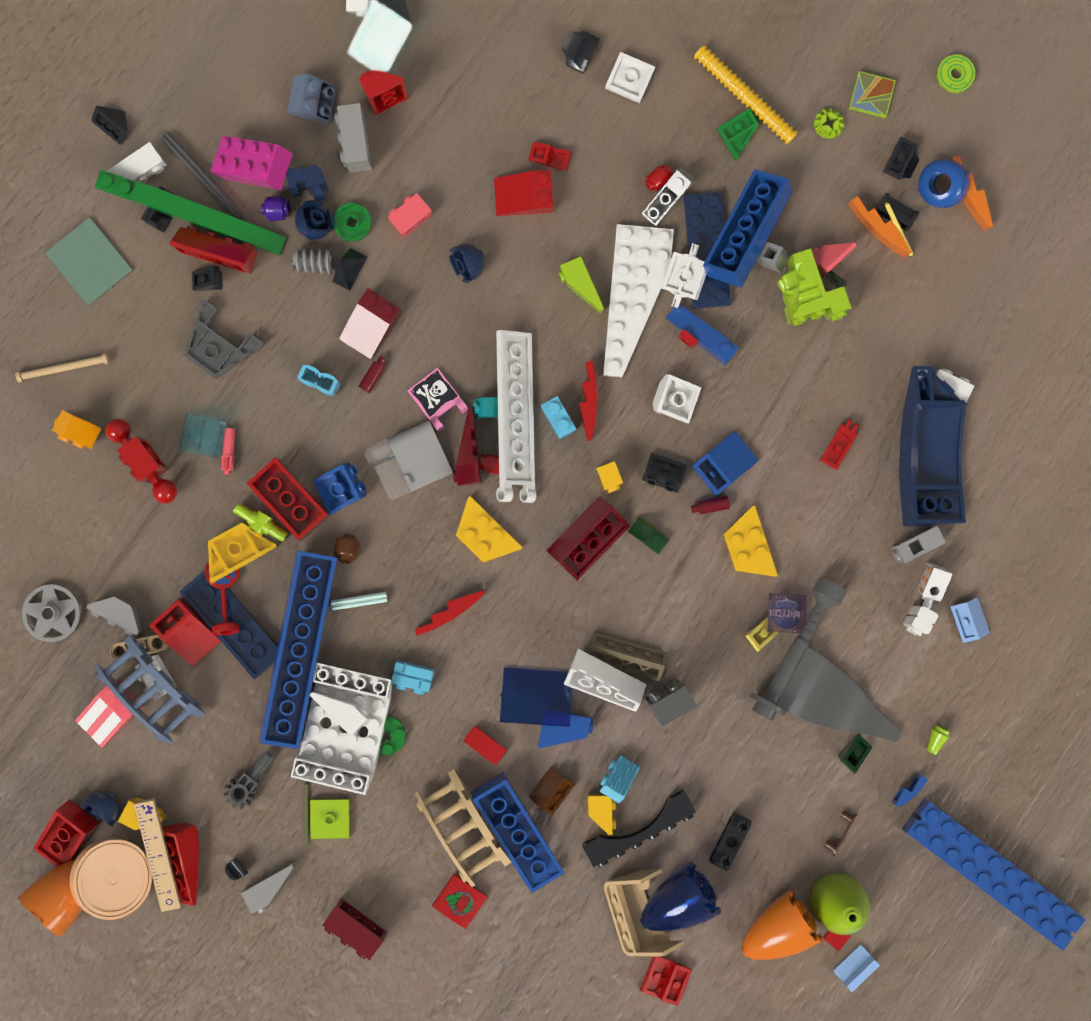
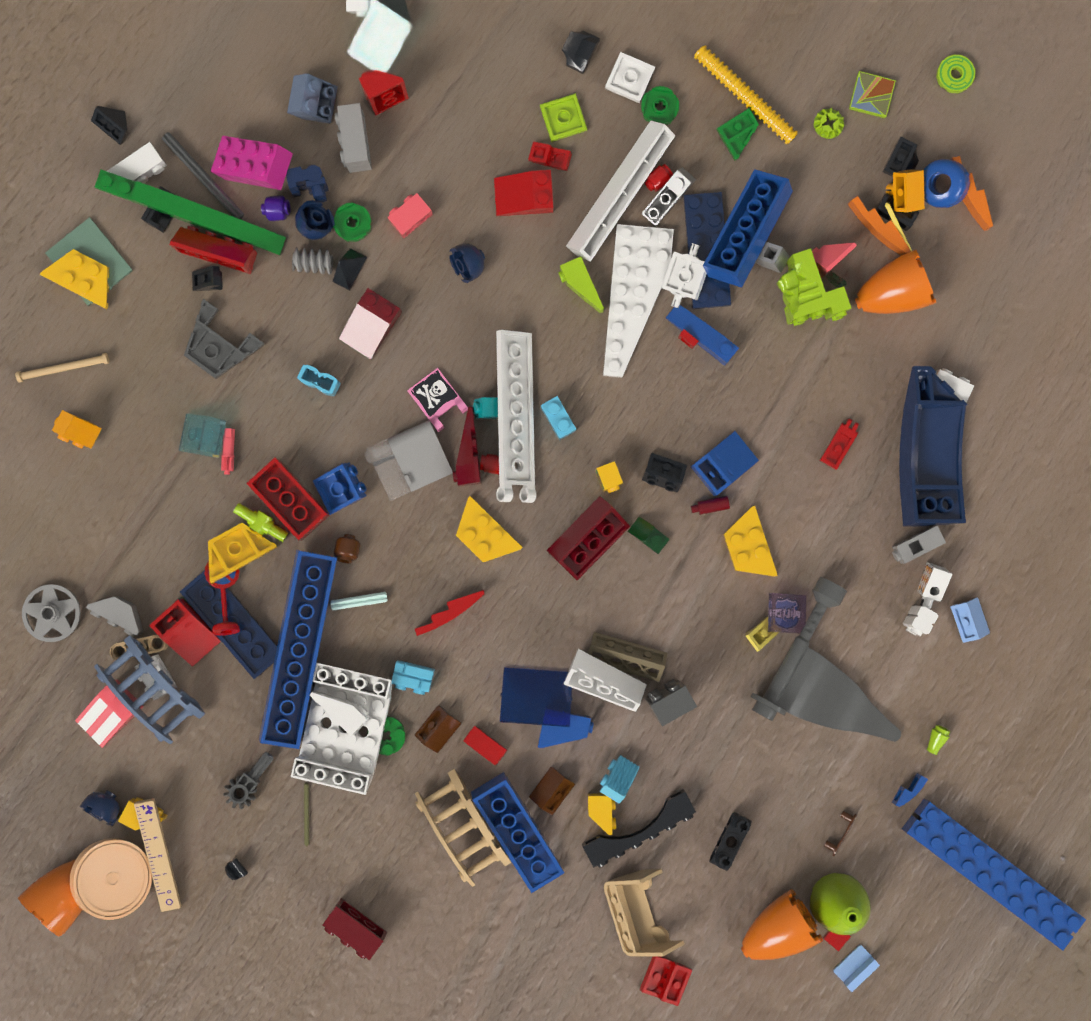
(65, 834): red slope -> none
(81, 276): none -> yellow wing
(142, 460): red brick -> none
(183, 853): red wedge -> none
(262, 893): light grey slope -> none
(329, 818): lime plate -> none
(372, 375): dark red cylinder -> none
(437, 729): none -> reddish brown panel
(459, 901): red slope -> none
(563, 117): none -> lime tile
(589, 408): red slope -> none
(620, 190): none -> white brick
(657, 95): none -> green plate
(676, 398): white slope -> none
(681, 902): clear blue cylinder -> none
(855, 753): dark green slope -> none
(897, 287): none -> orange cylinder
(907, 190): none -> light orange brick

